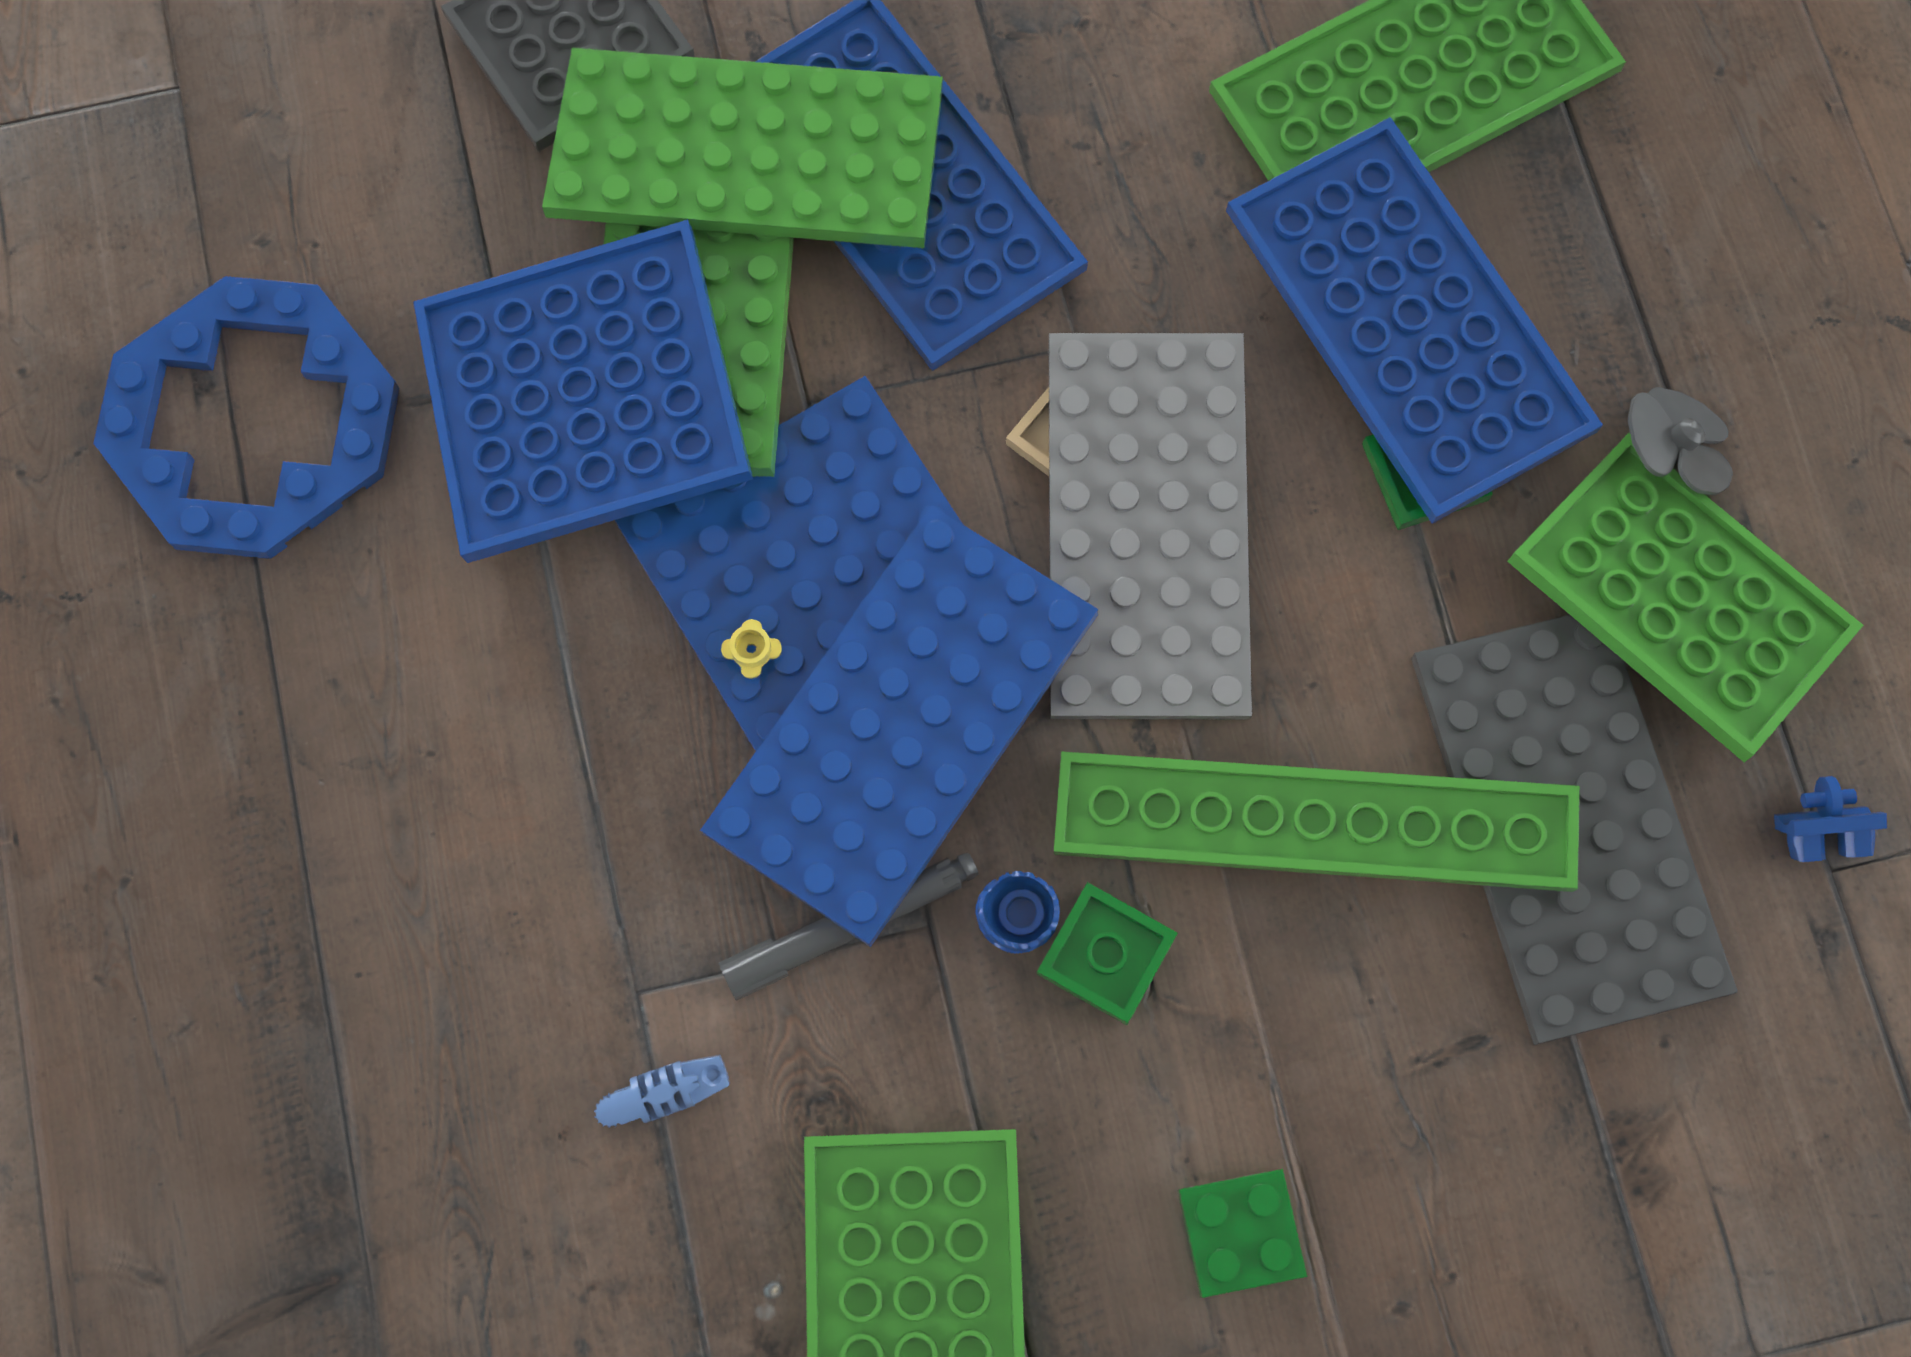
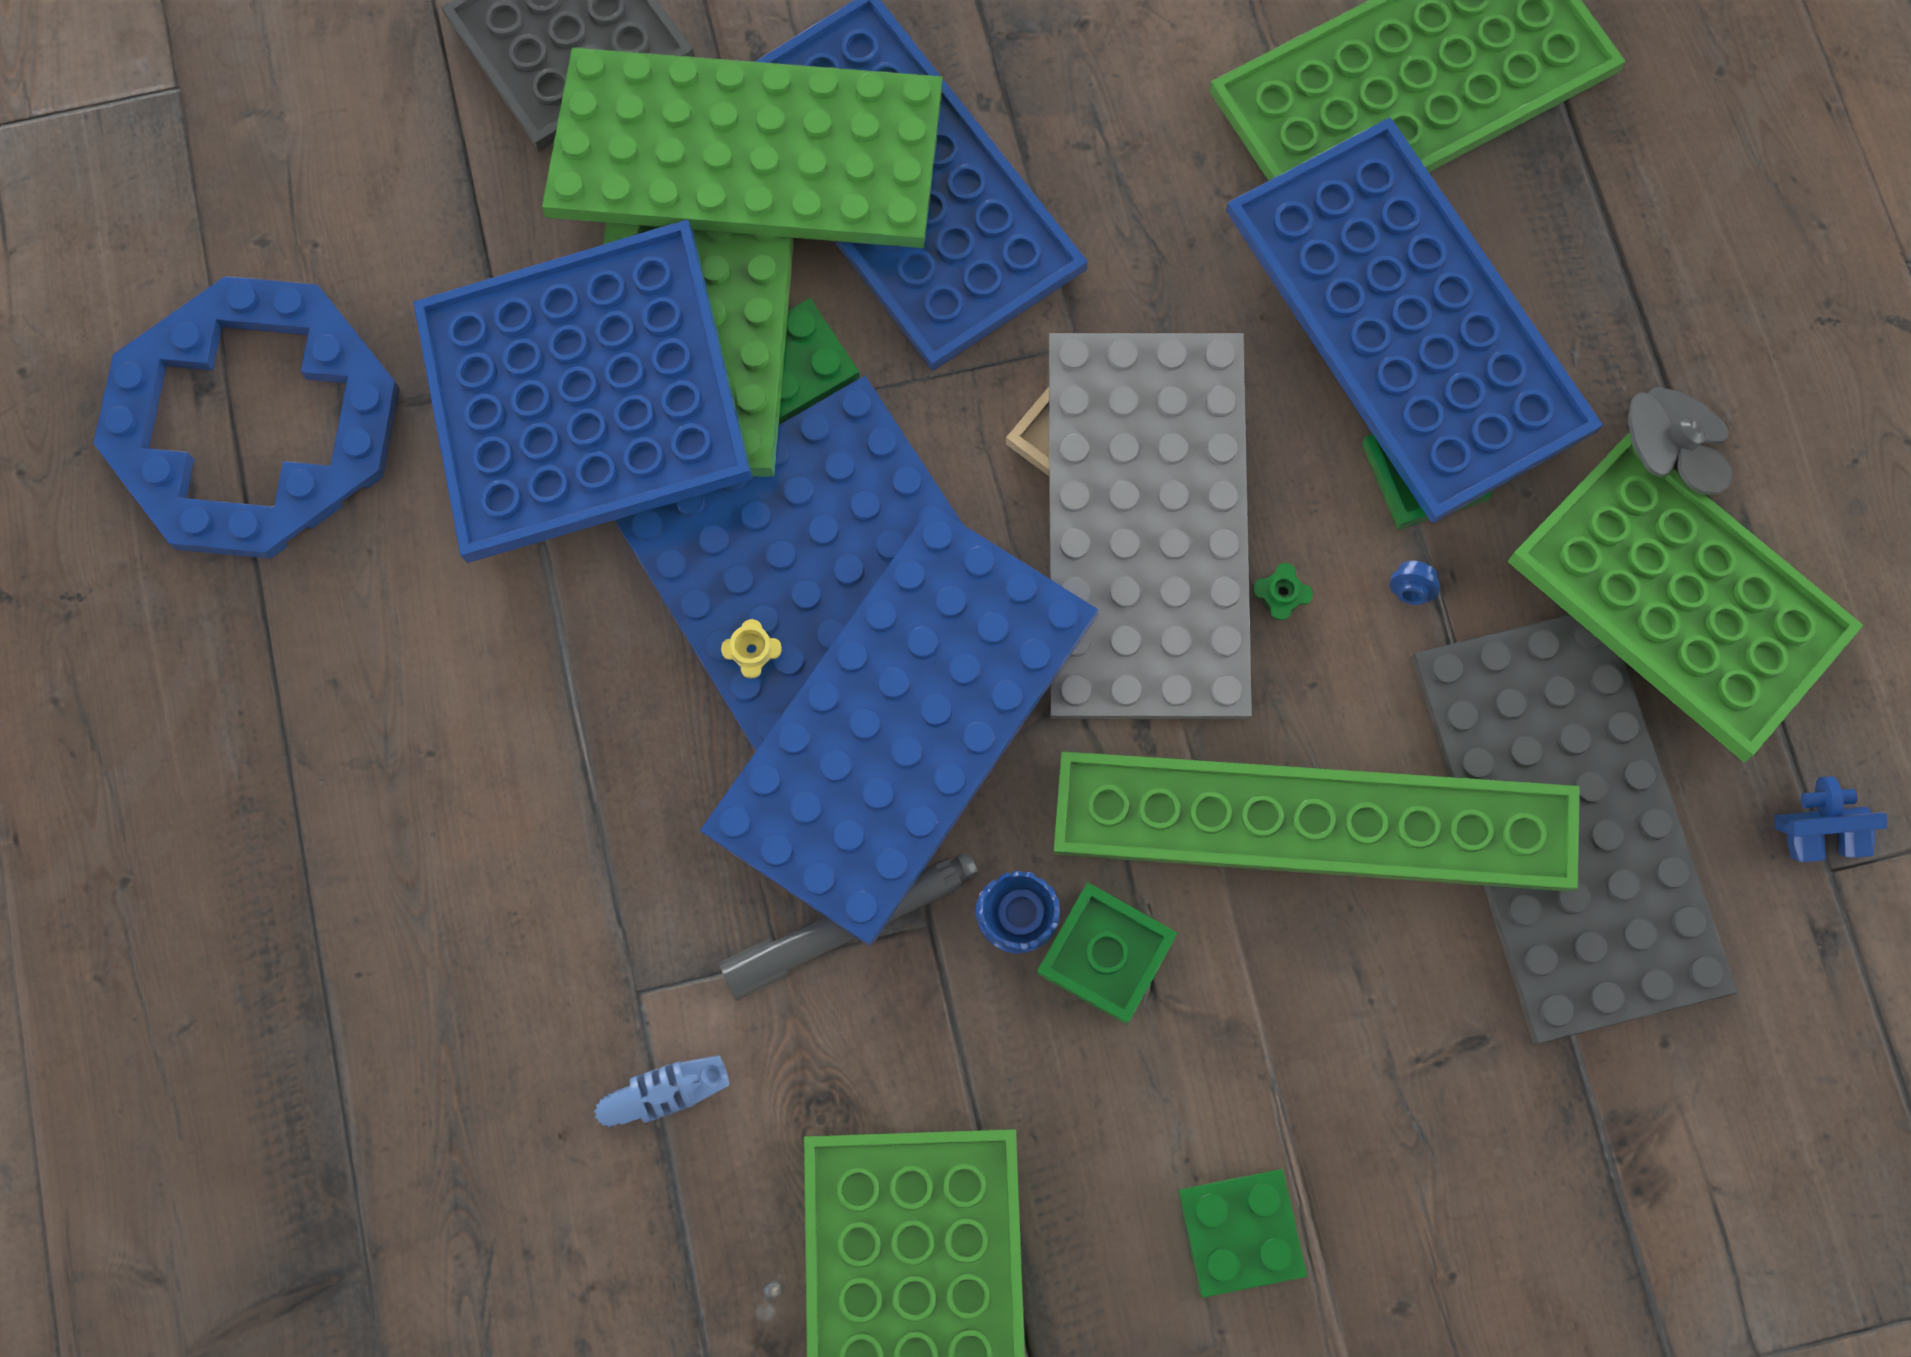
(812, 361): none -> green plate
(1278, 605): none -> green plate
(1415, 583): none -> blue plate

